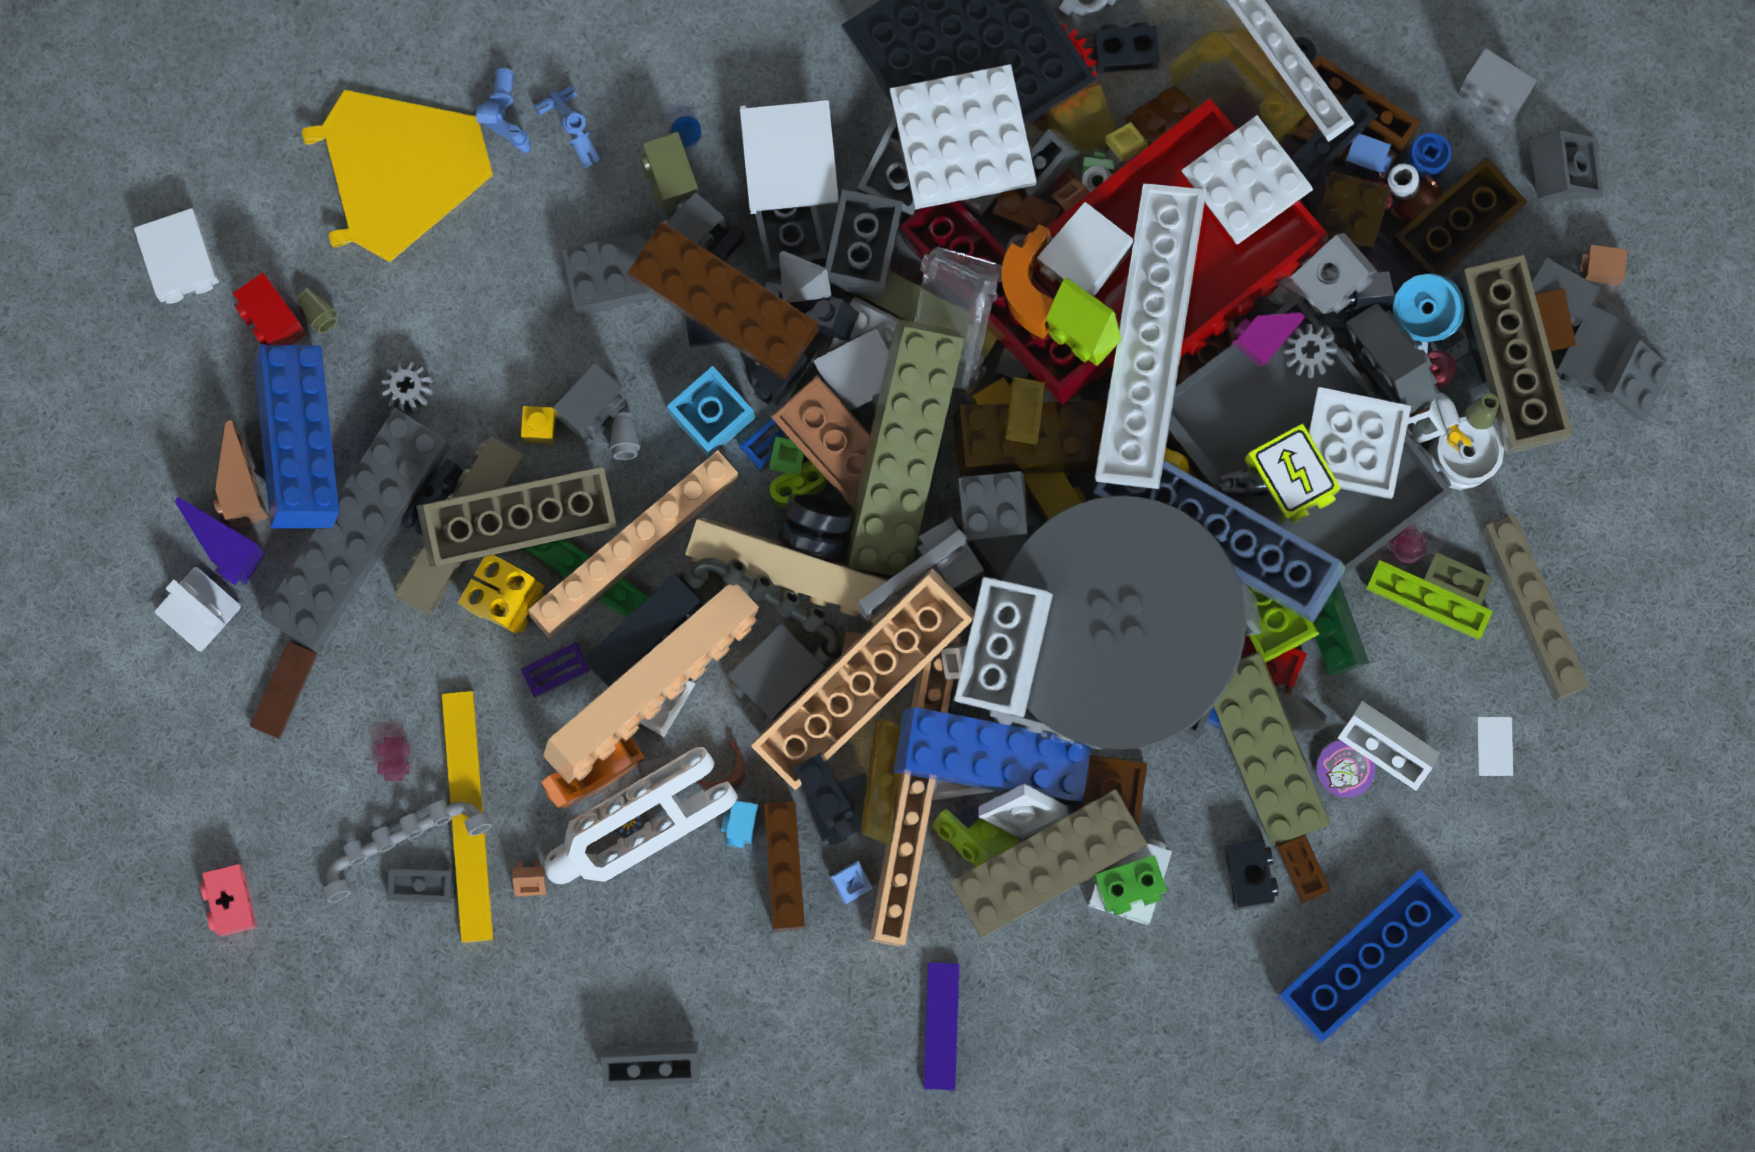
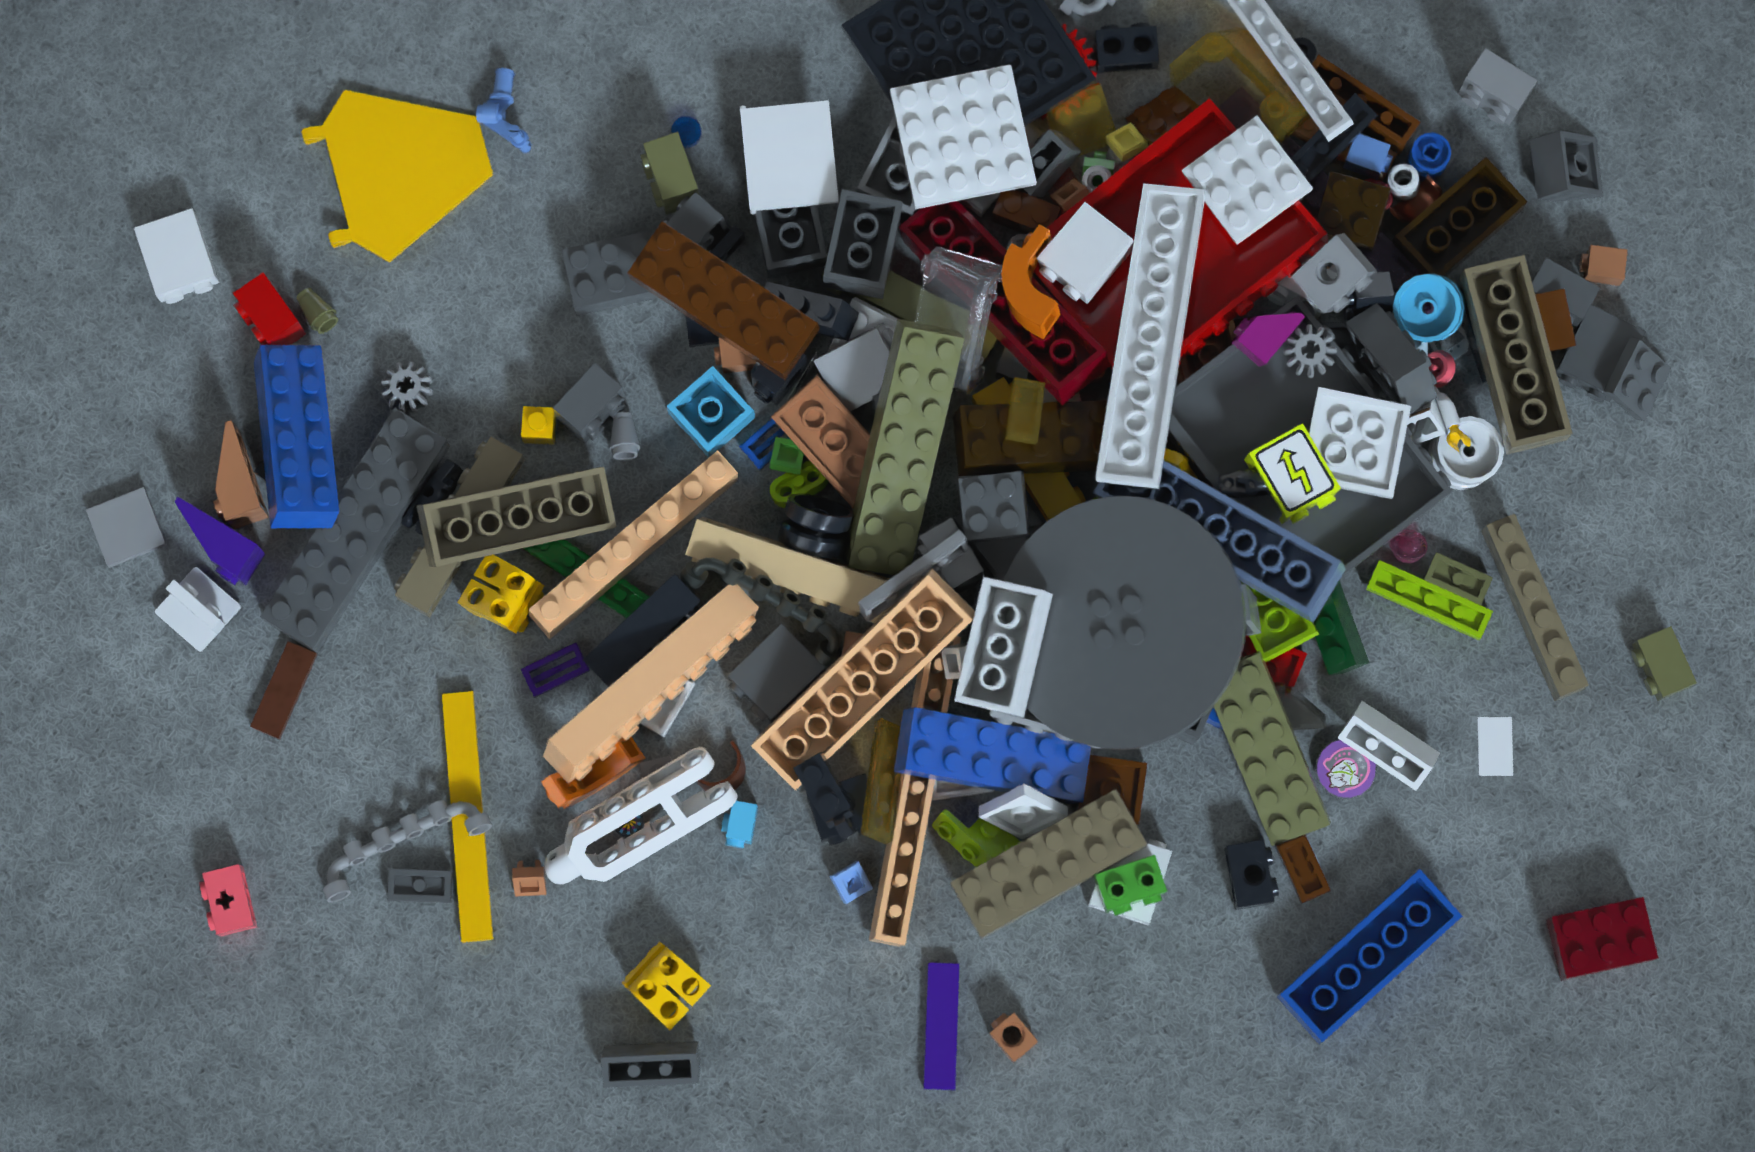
(126, 527): none -> light grey tile
(393, 751): clear pink piece -> none
(572, 123): medium blue pin -> none
(654, 974): none -> yellow hips
(731, 358): none -> nougat brick
(784, 866): reddish brown brick -> none
(802, 279): light grey slope -> none
(1017, 1050): none -> nougat brick
(1082, 323): lime slope -> none
(1483, 411): olive cone -> none
(1602, 938): none -> dark red brick
(1663, 664): none -> olive brick

